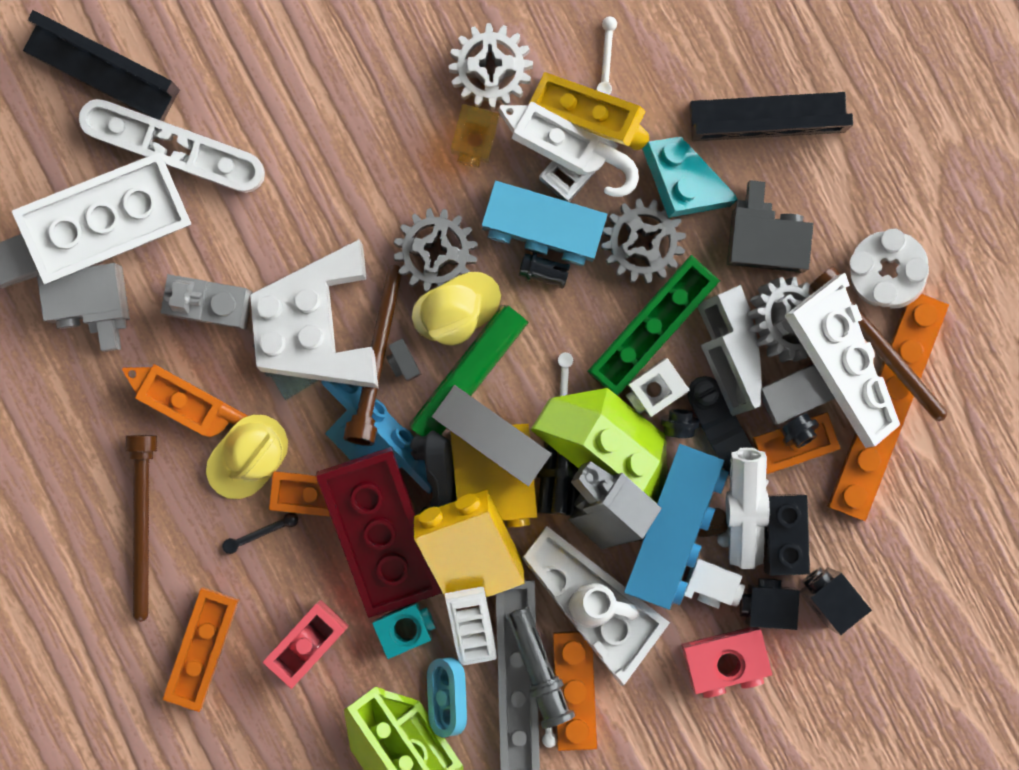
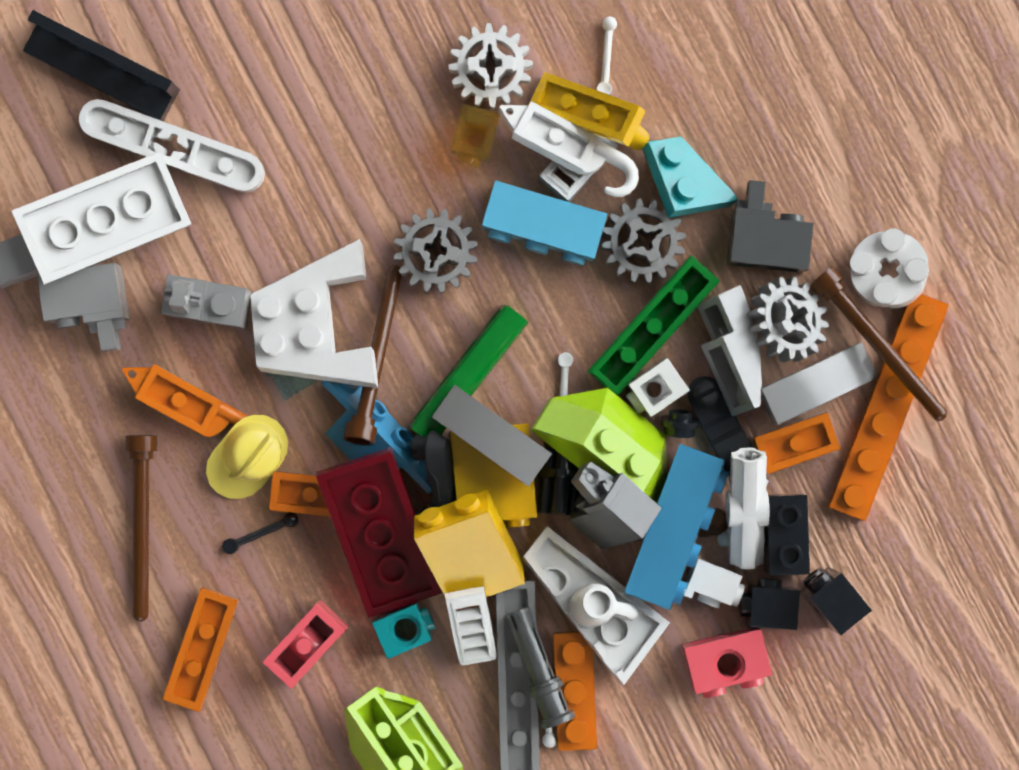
(402, 361): dark grey plate -> none
(446, 697): medium azure plate -> none
(456, 308): light yellow piece -> none
(543, 270): black pin -> none
(769, 116): black fence -> none
(800, 431): black plate -> none
(836, 346): white wing -> none

